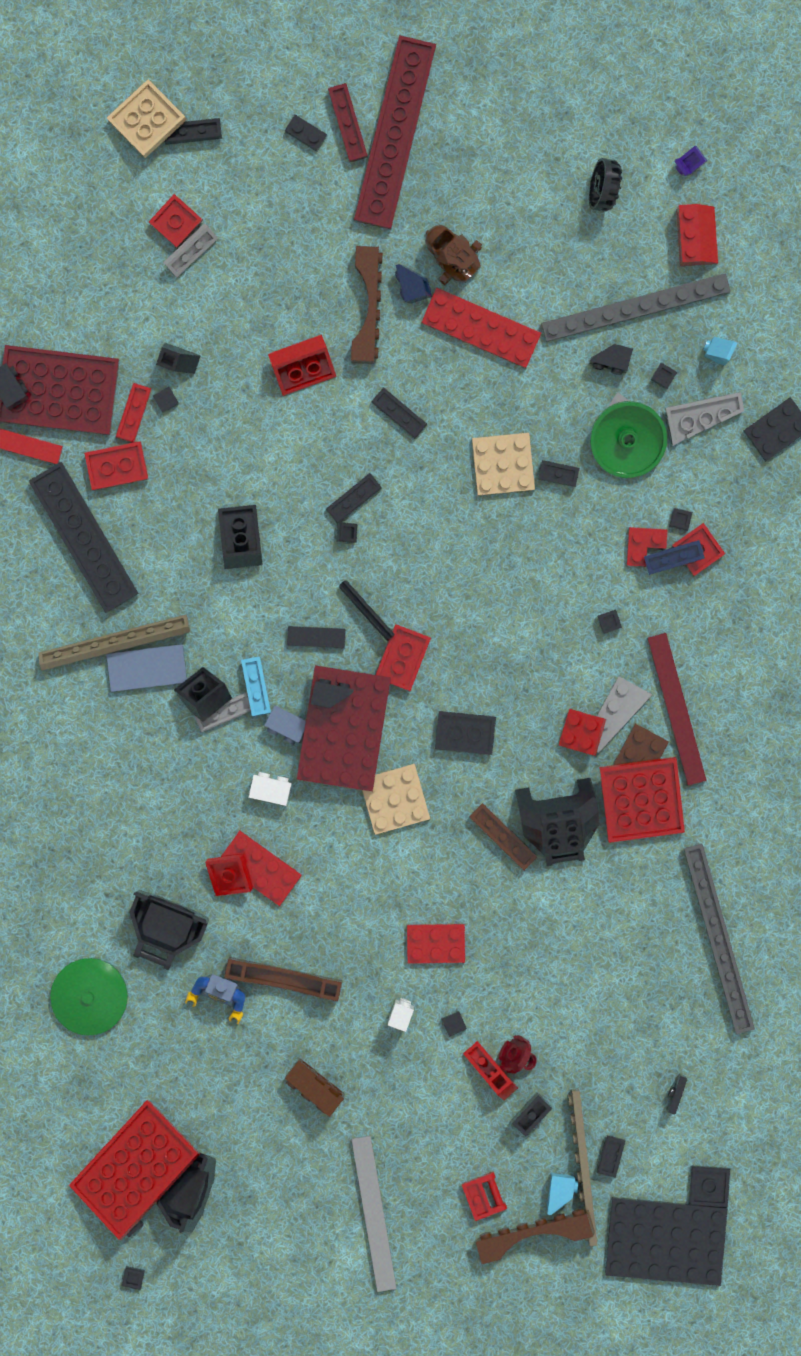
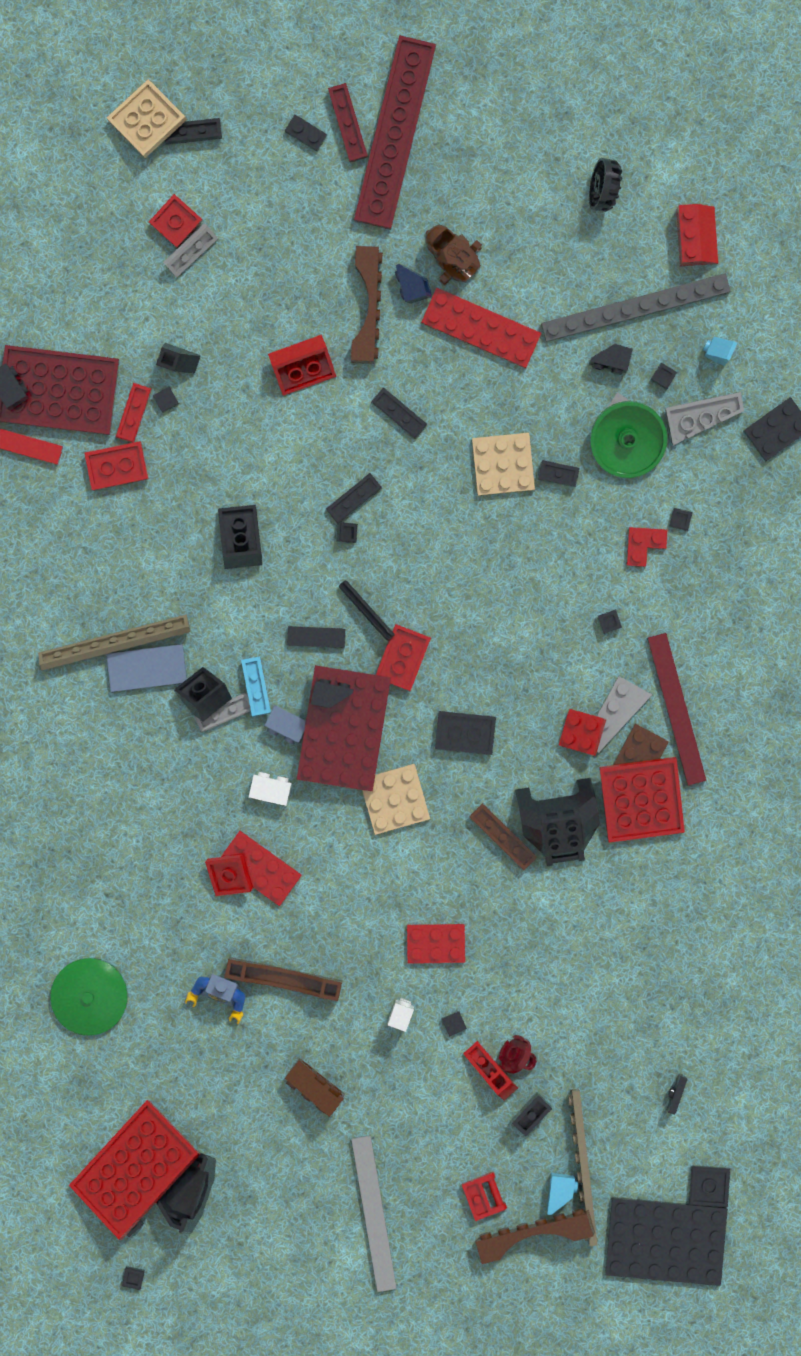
(83, 537): black plate -> none
(164, 927): black piece -> none
(611, 1156): black plate -> none
(674, 557): dark blue plate -> none
(690, 161): dark purple bracket -> none
(710, 547): red plate -> none
(719, 938): dark grey plate -> none

